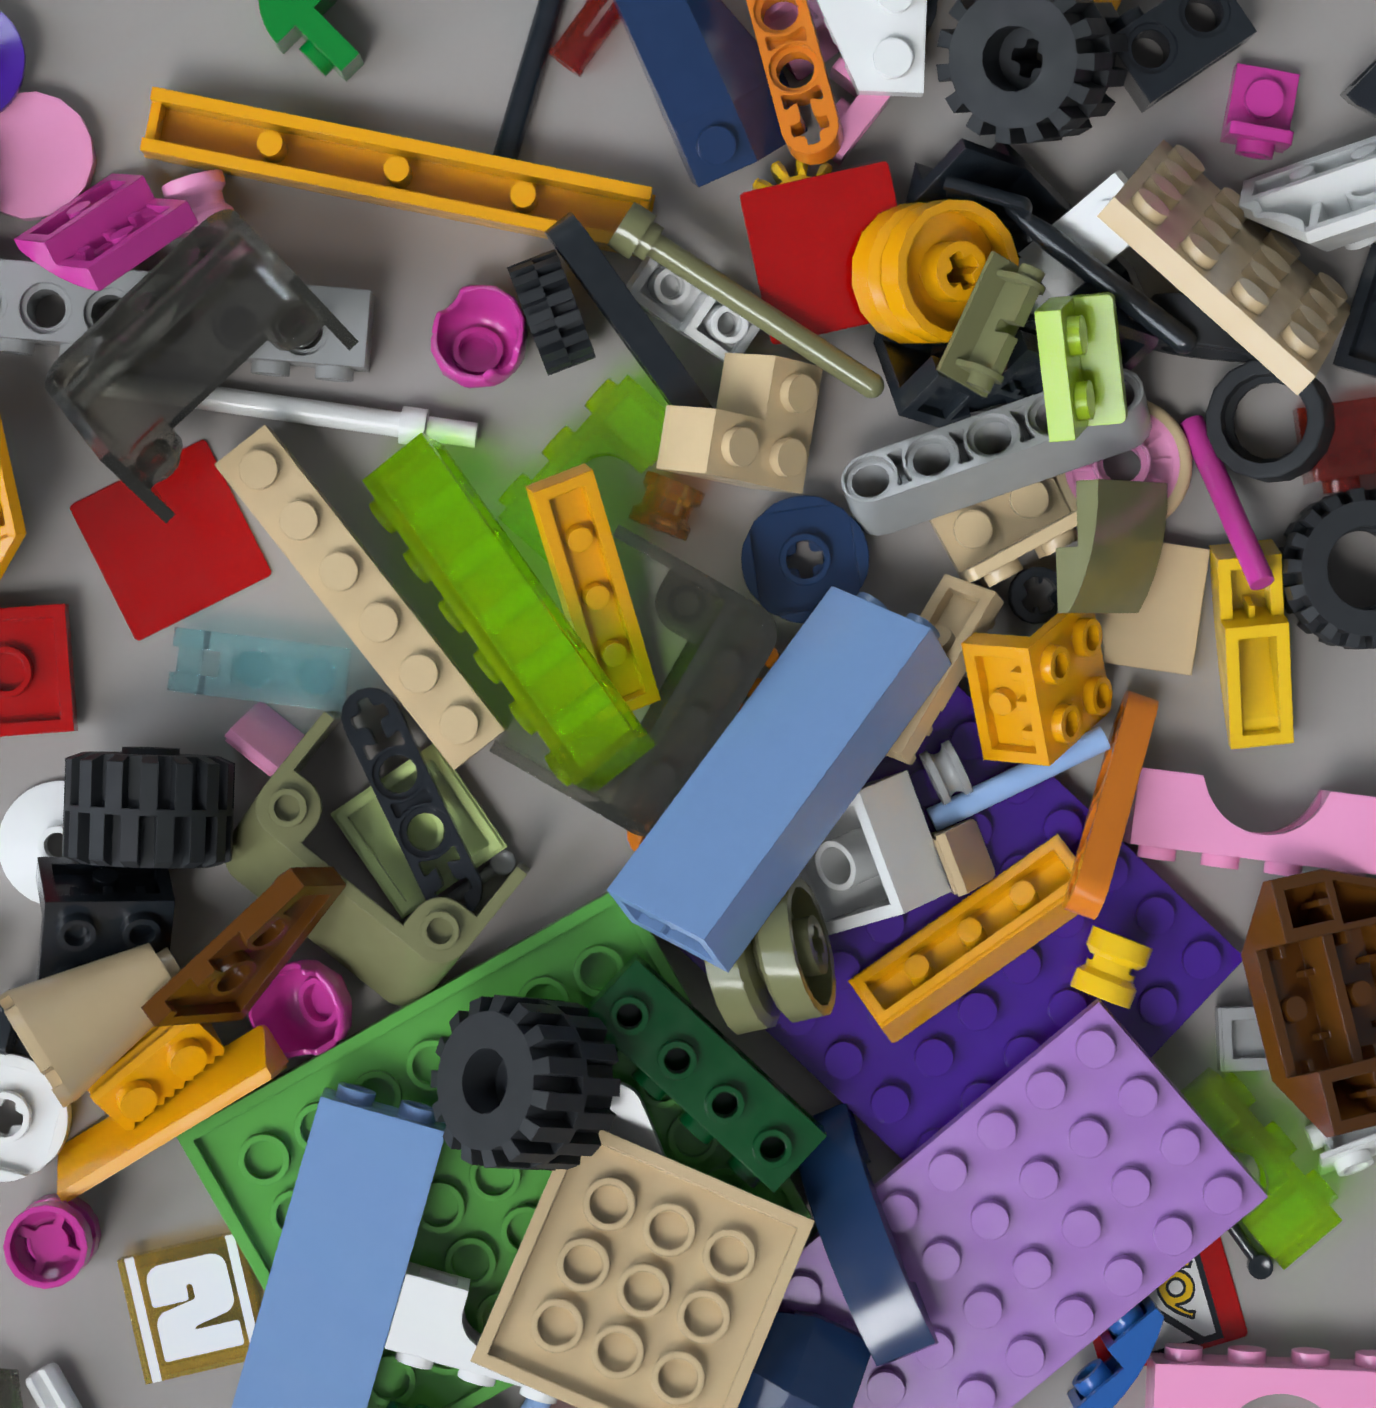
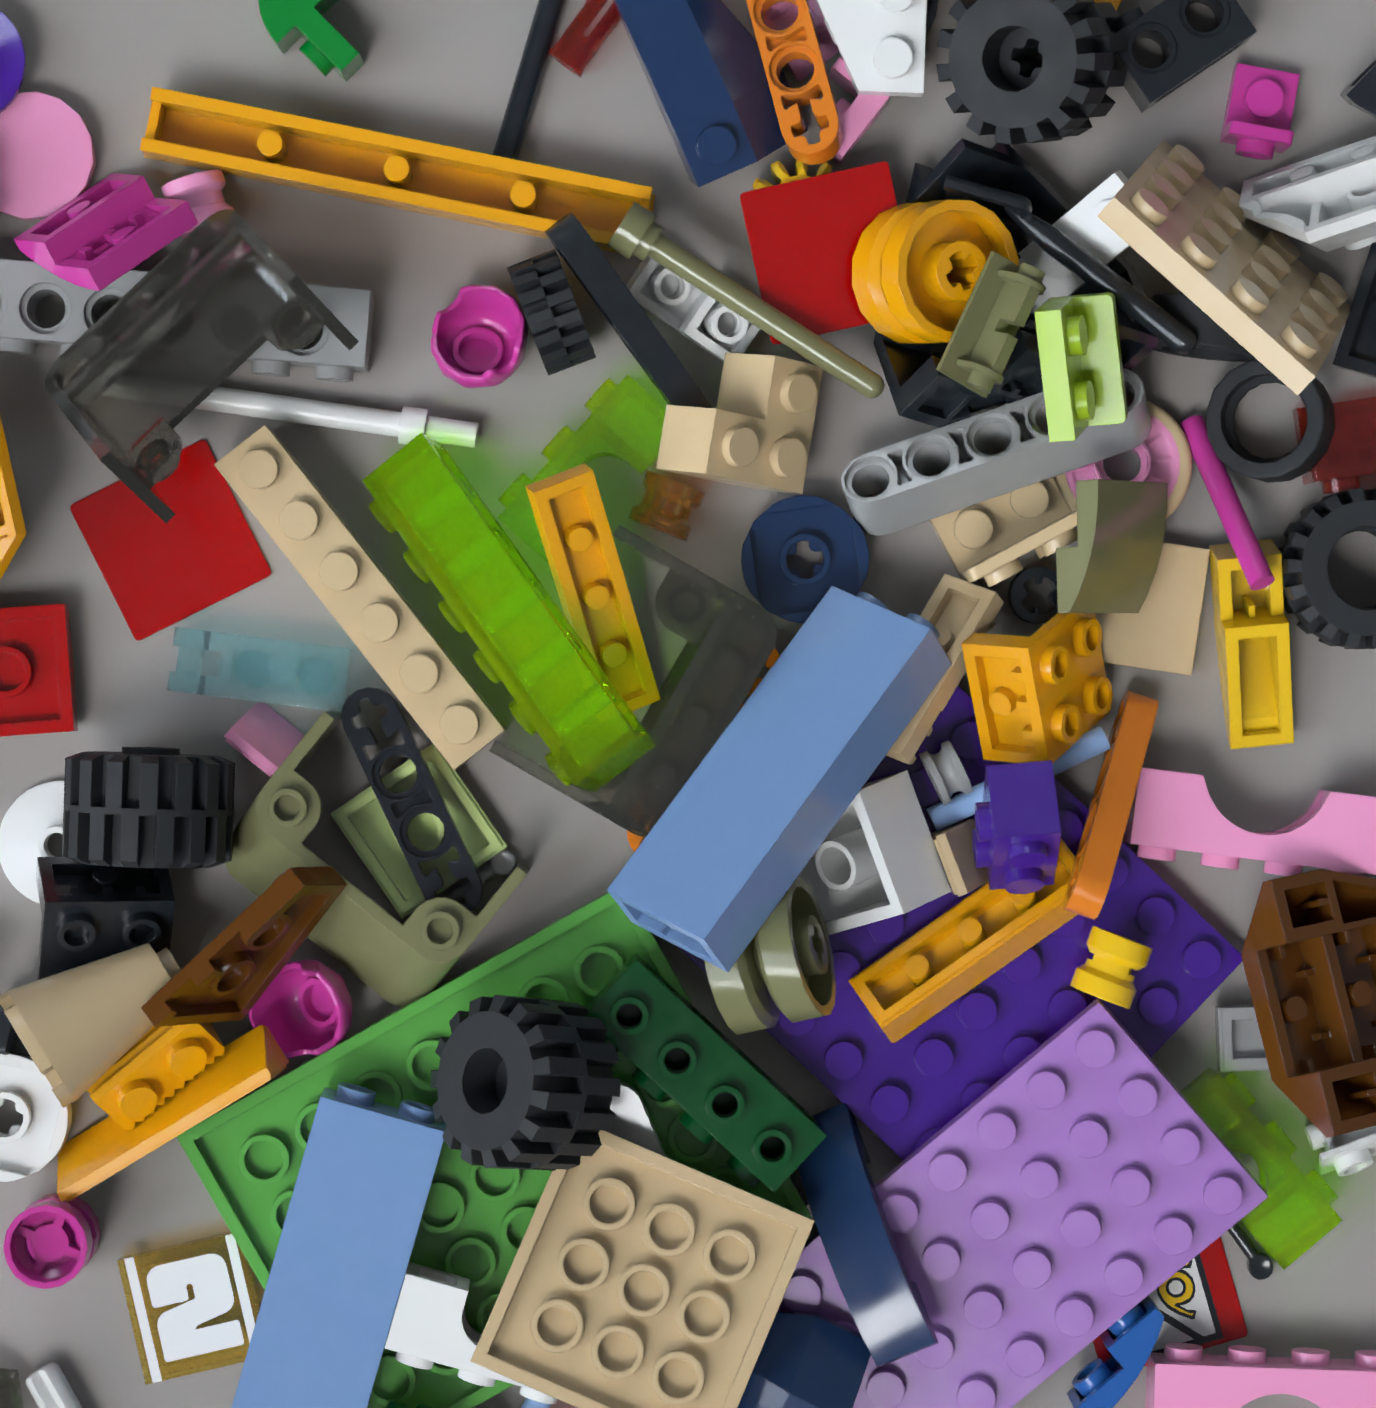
(1018, 827): none -> dark purple brick

